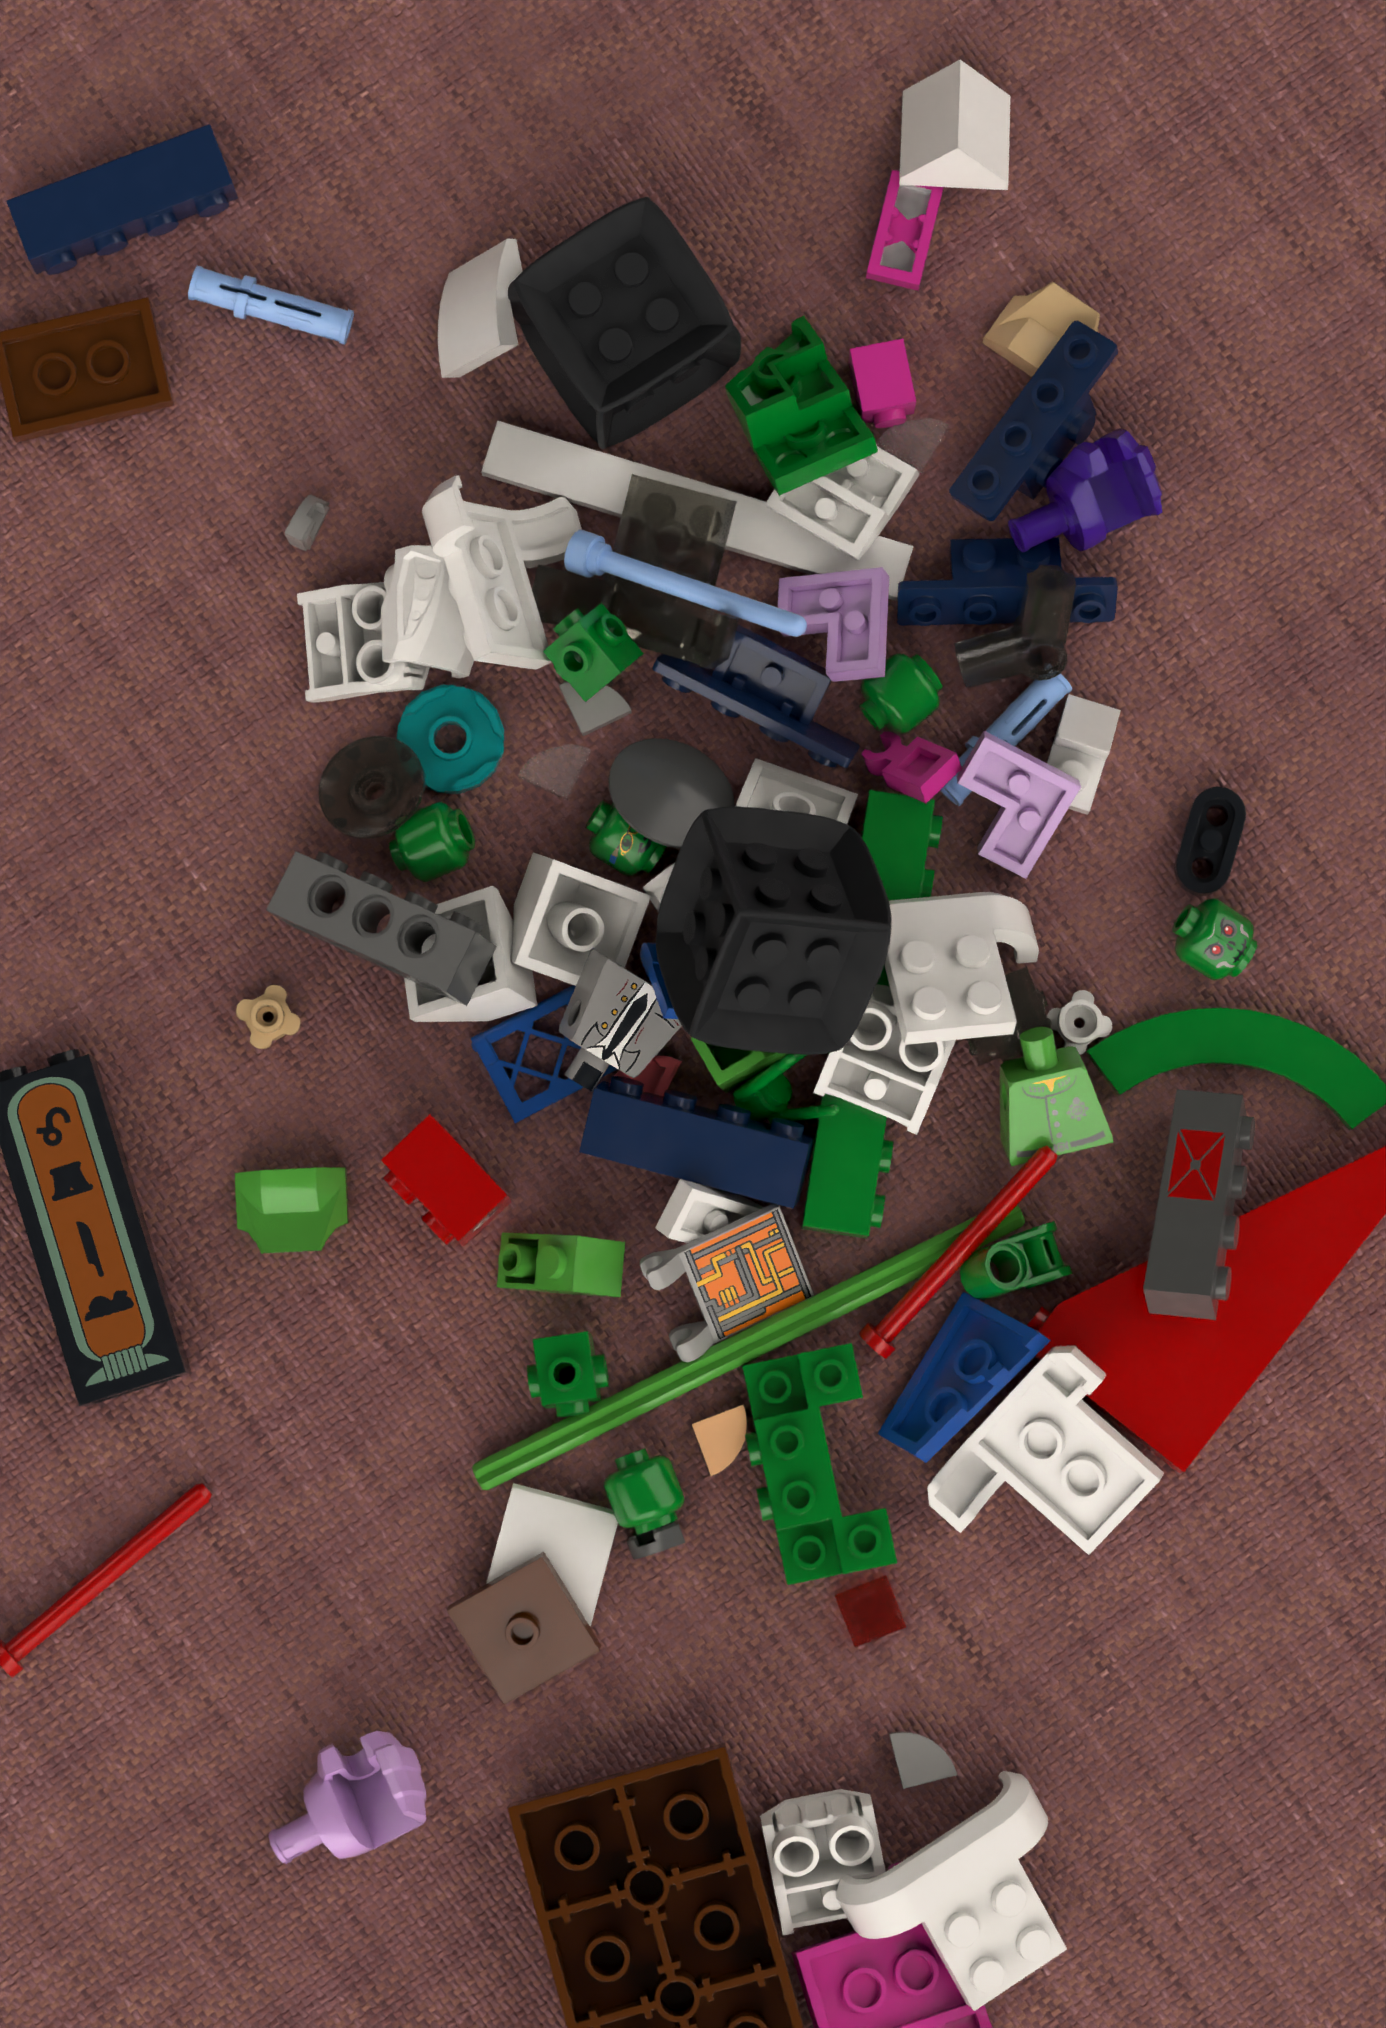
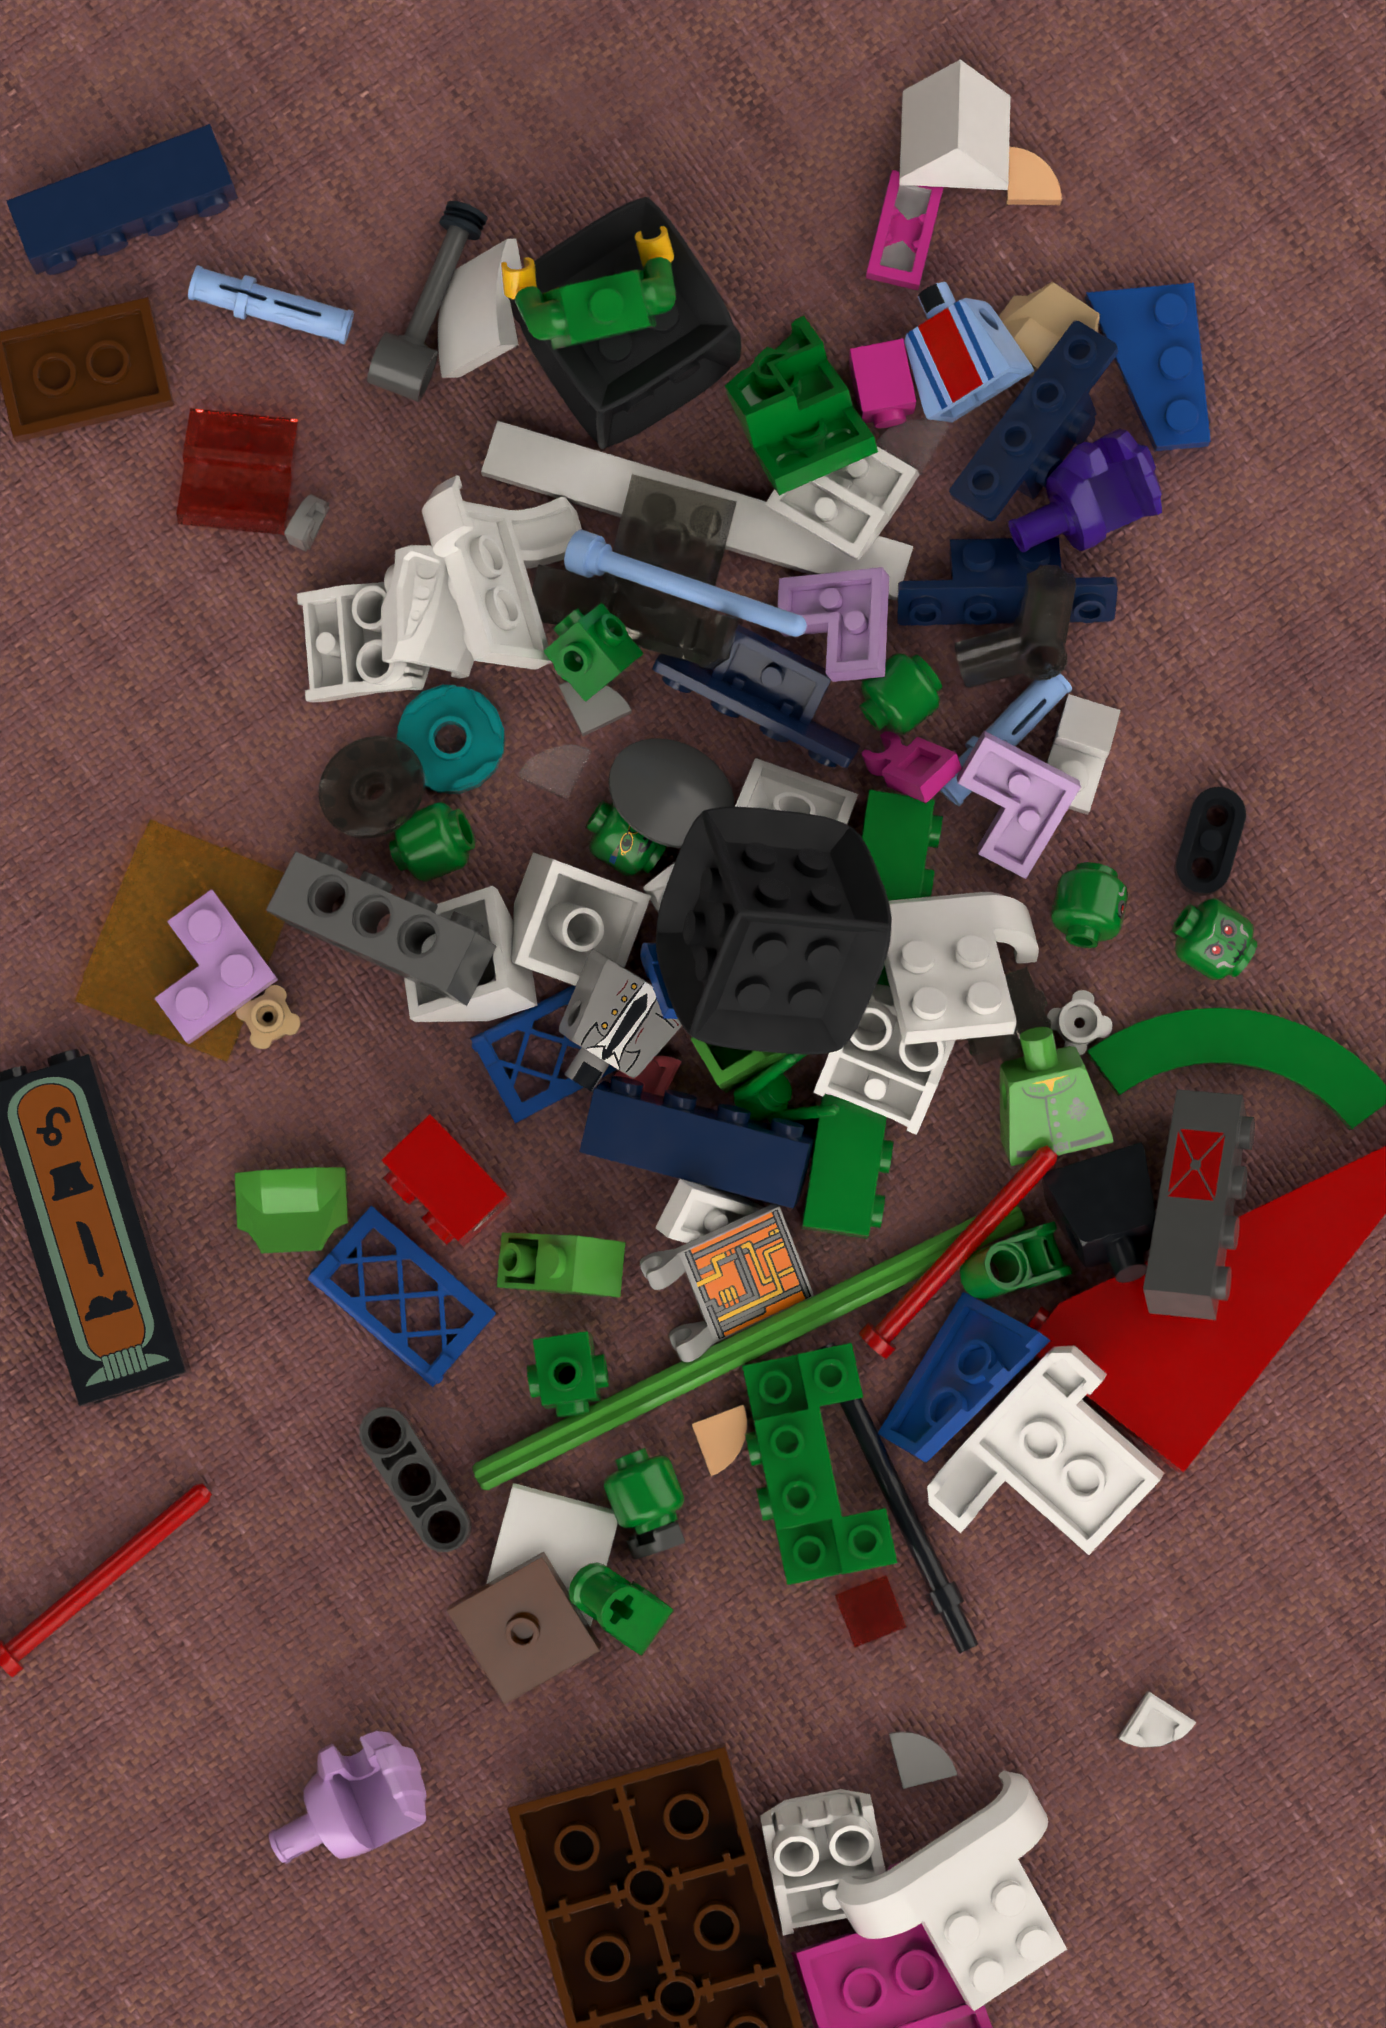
(141, 952): none -> clear yellow piece
(227, 971): none -> lavender plate
(237, 471): none -> clear red slope
(391, 1464): none -> dark grey beam
(404, 361): none -> dark grey piece
(405, 1250): none -> blue window
(600, 305): none -> green torso
(619, 1606): none -> green piece
(943, 1596): none -> black bar
(961, 354): none -> torso
(1031, 180): none -> light nougat tile
(1089, 904): none -> green head
(1105, 1209): none -> black torso
(1155, 1724): none -> white tile
(1159, 359): none -> blue wing

